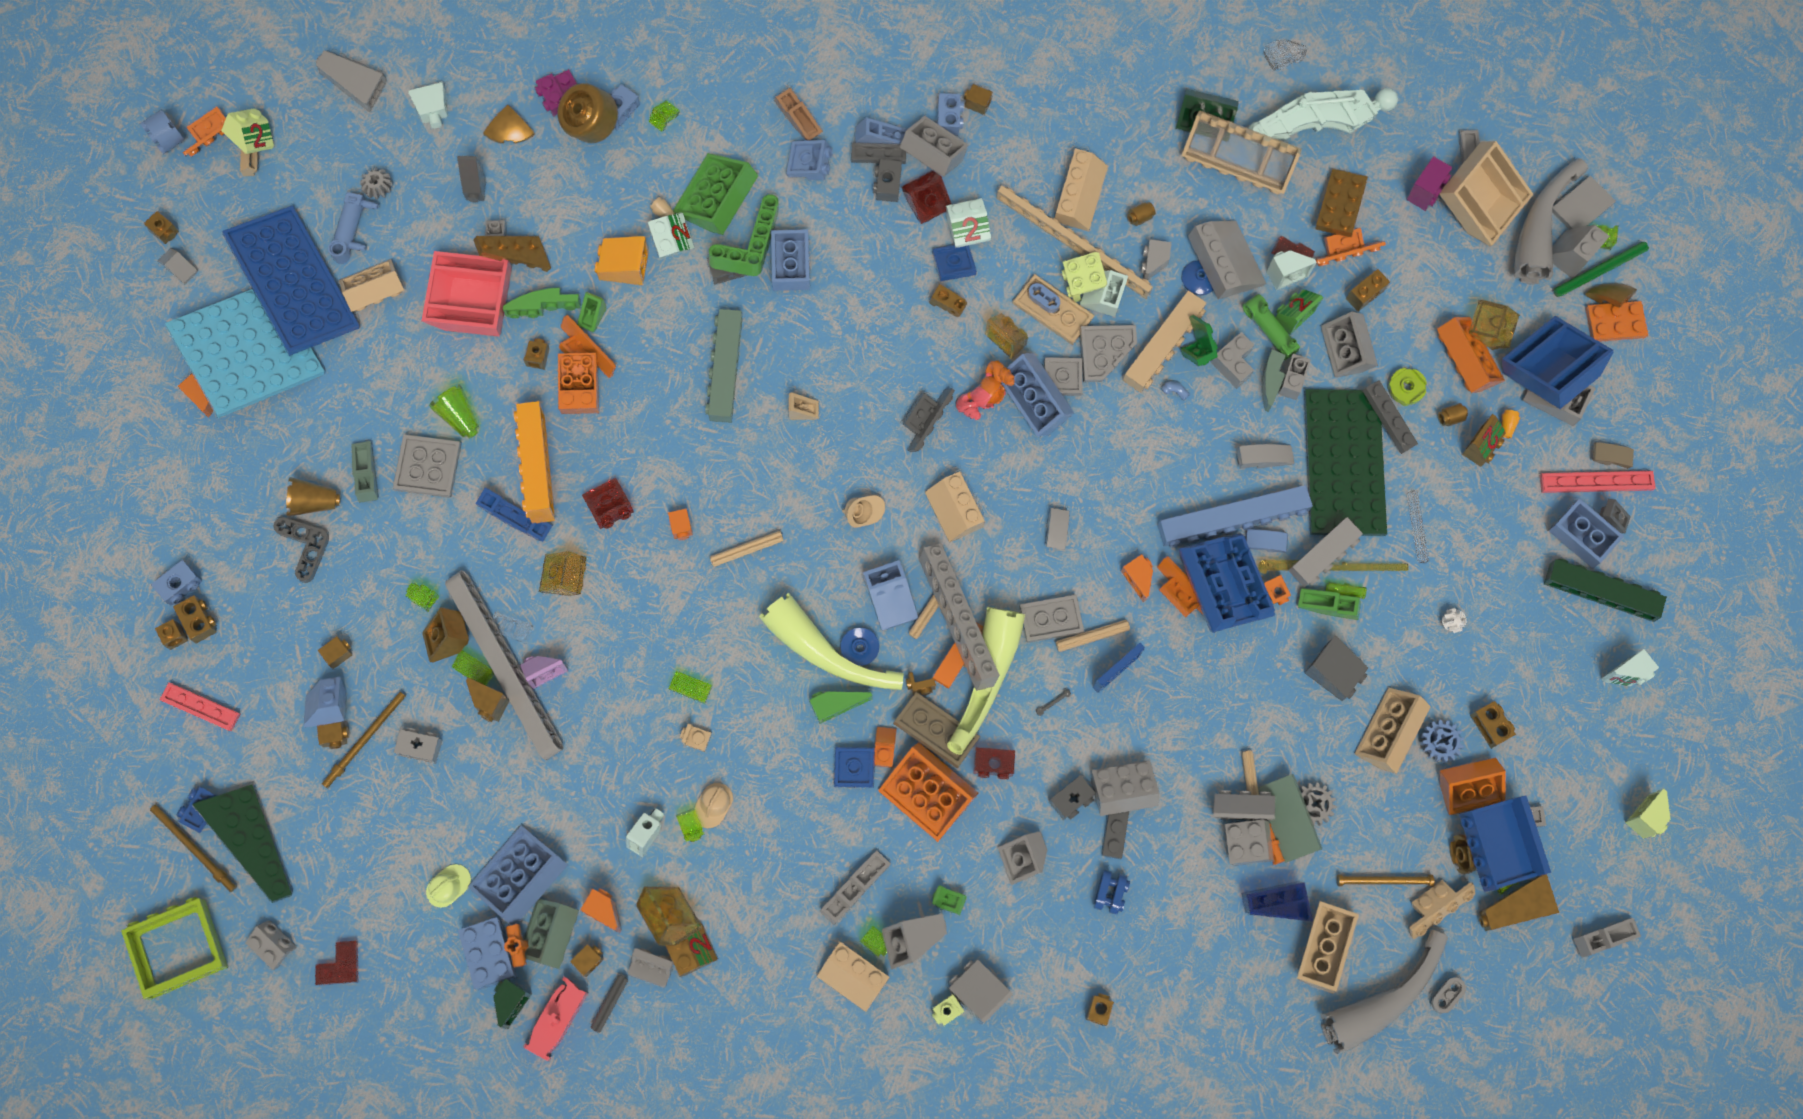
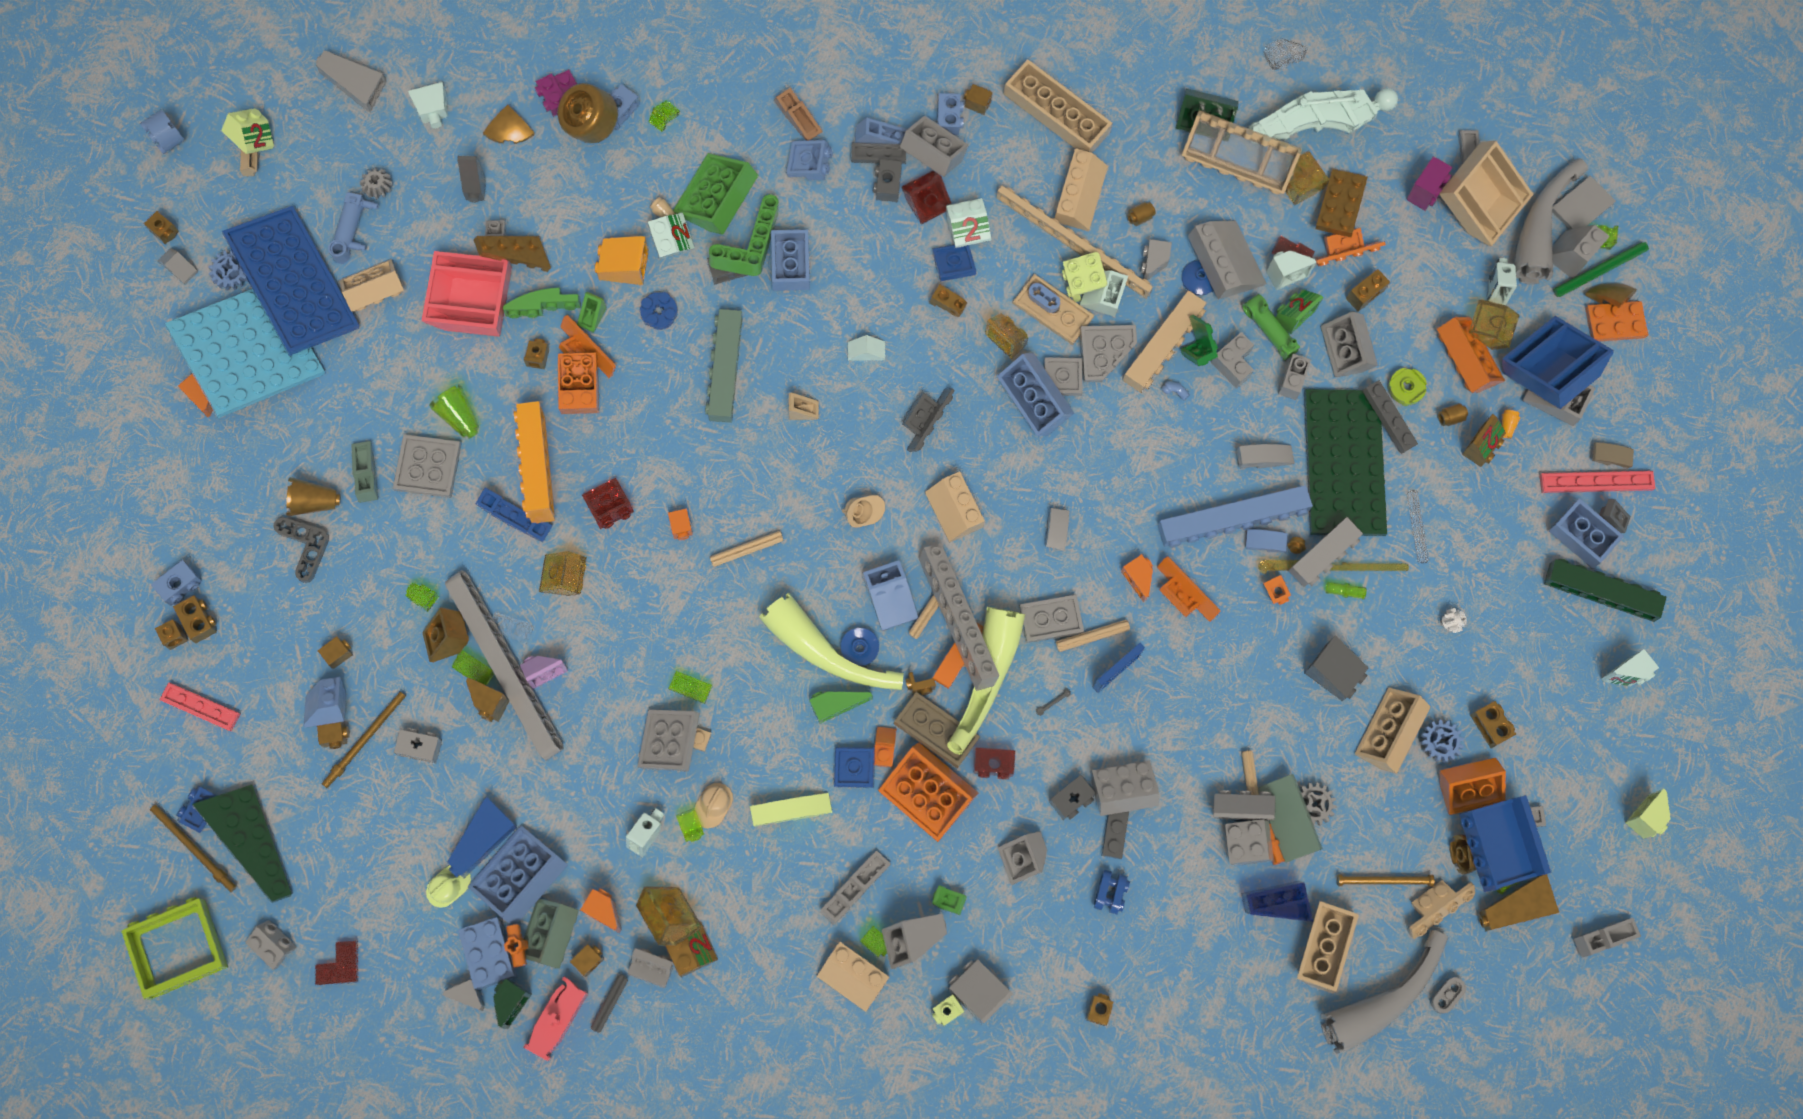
(205, 130): orange bracket -> none
(229, 270): none -> medium blue gear
(466, 994): none -> light grey slope
(481, 837): none -> blue slope
(656, 300): none -> blue plate
(668, 740): none -> light grey plate
(791, 809): none -> yellowish green slope
(866, 349): none -> light aqua slope
(988, 392): hair -> none
(1057, 107): none -> tan brick
(1223, 586): blue piece -> none
(1272, 378): sand green slope -> none
(1296, 545): none -> pearl gold plate
(1308, 181): none -> clear yellow brick
(1330, 603): bright green slope -> none
(1505, 276): none -> light aqua torso

